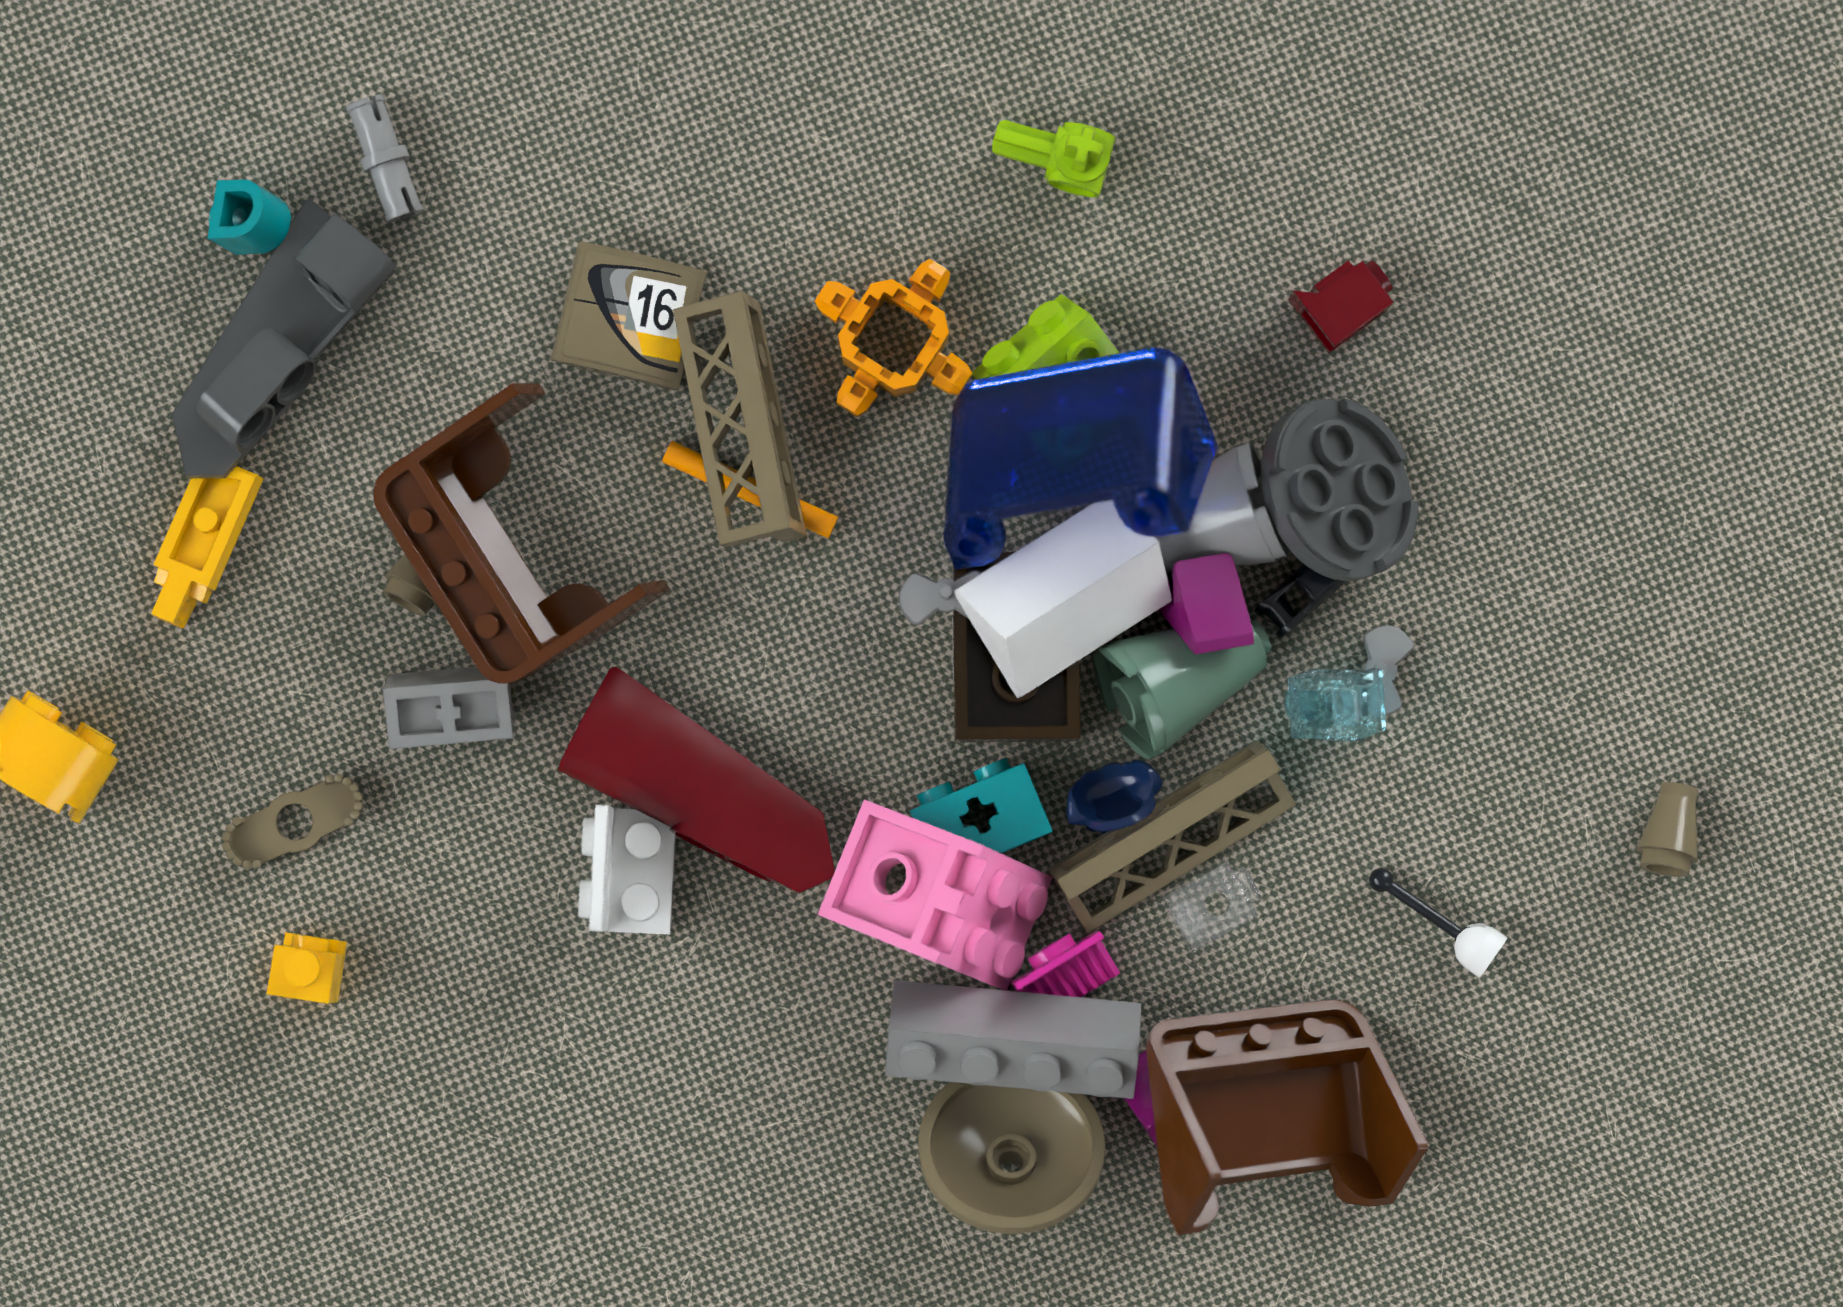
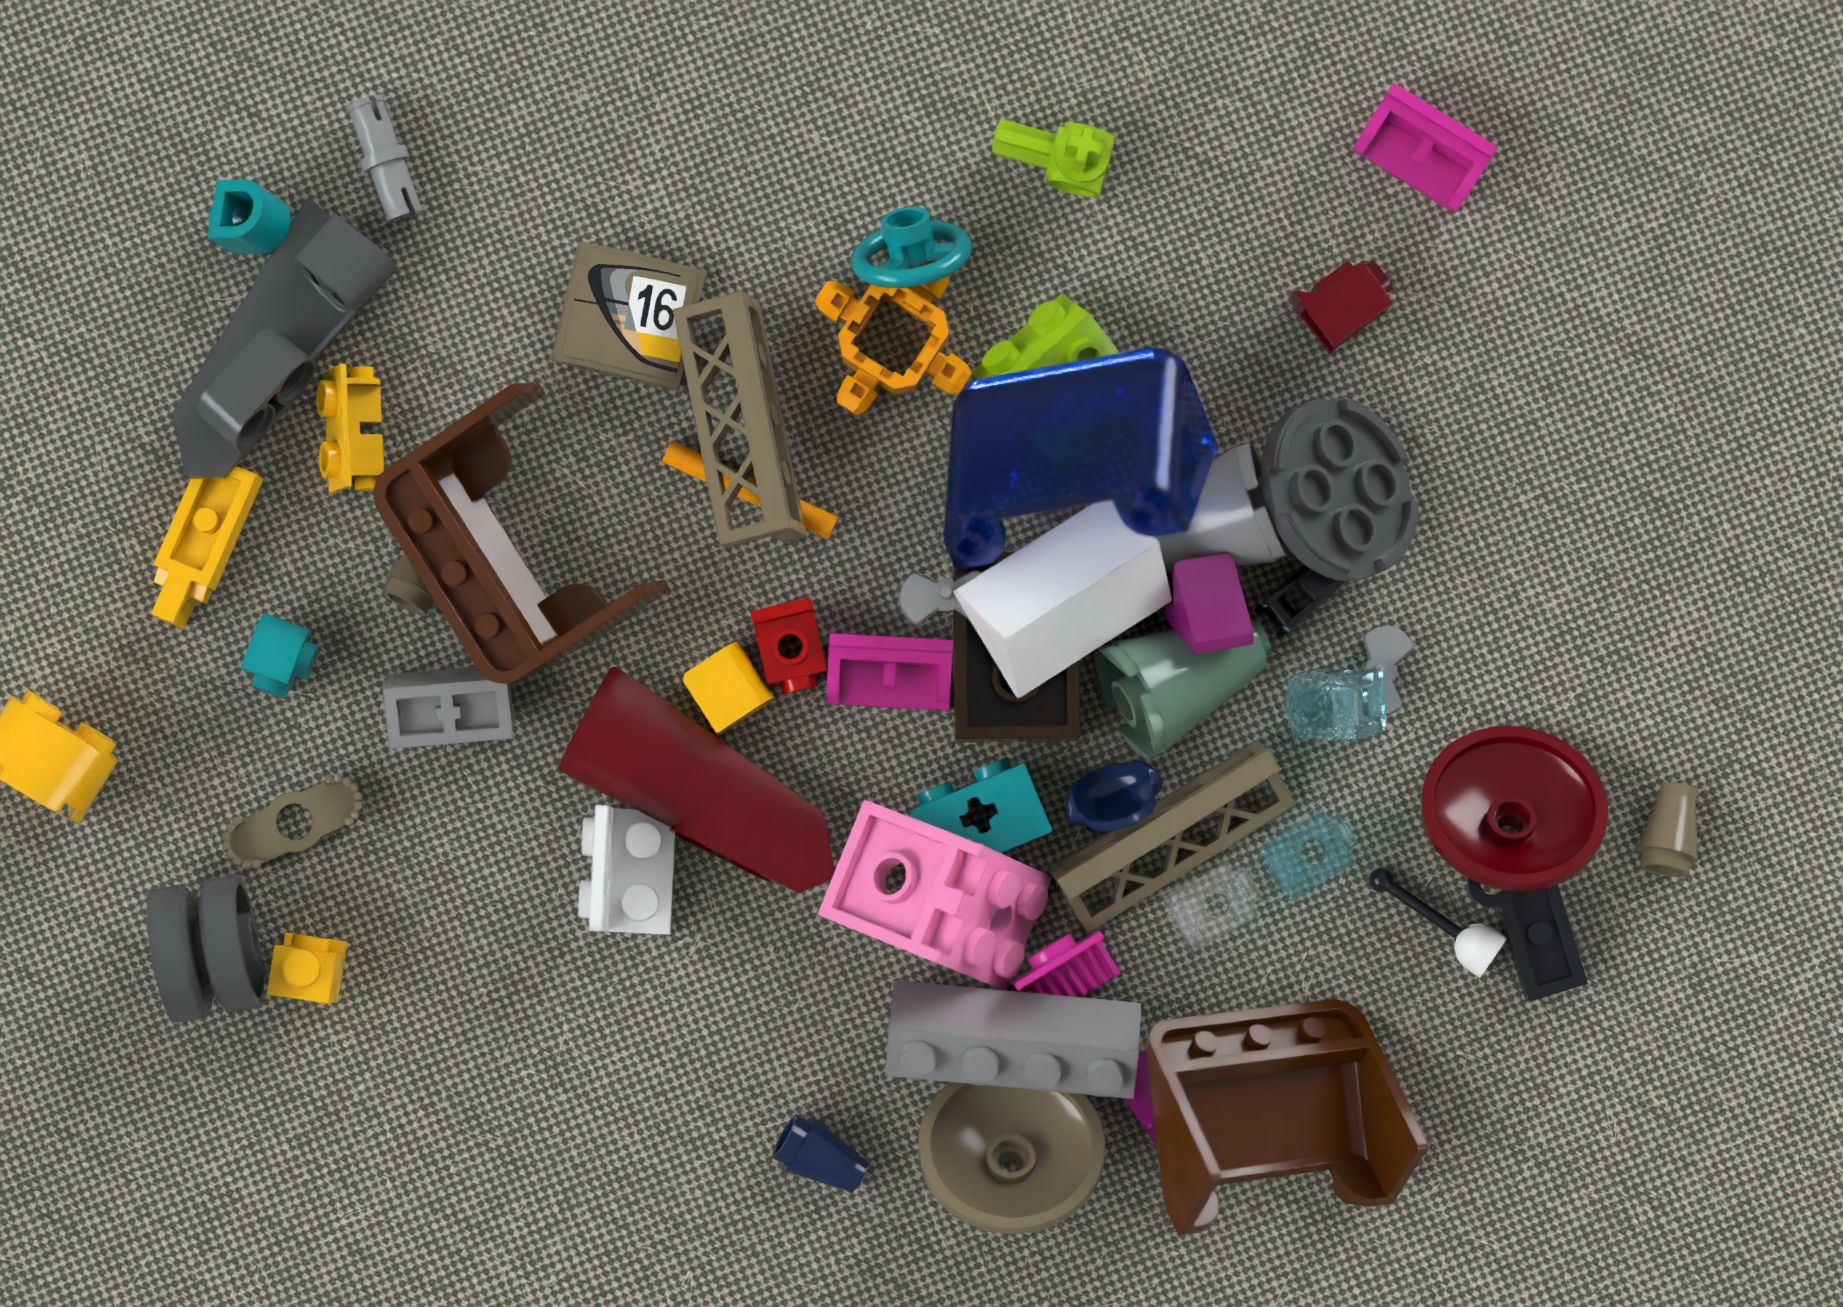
(205, 948): none -> dark grey wheel
(279, 655): none -> teal plate
(345, 406): none -> yellow hinge
(727, 688): none -> yellow piece
(786, 620): none -> red brick
(818, 1154): none -> dark blue cone
(889, 672): none -> dark pink hinge
(910, 242): none -> teal piece
(1284, 856): none -> clear light blue brick
(1424, 148): none -> dark pink hinge
(1519, 782): none -> dark red dish
(1537, 938): none -> black hinge

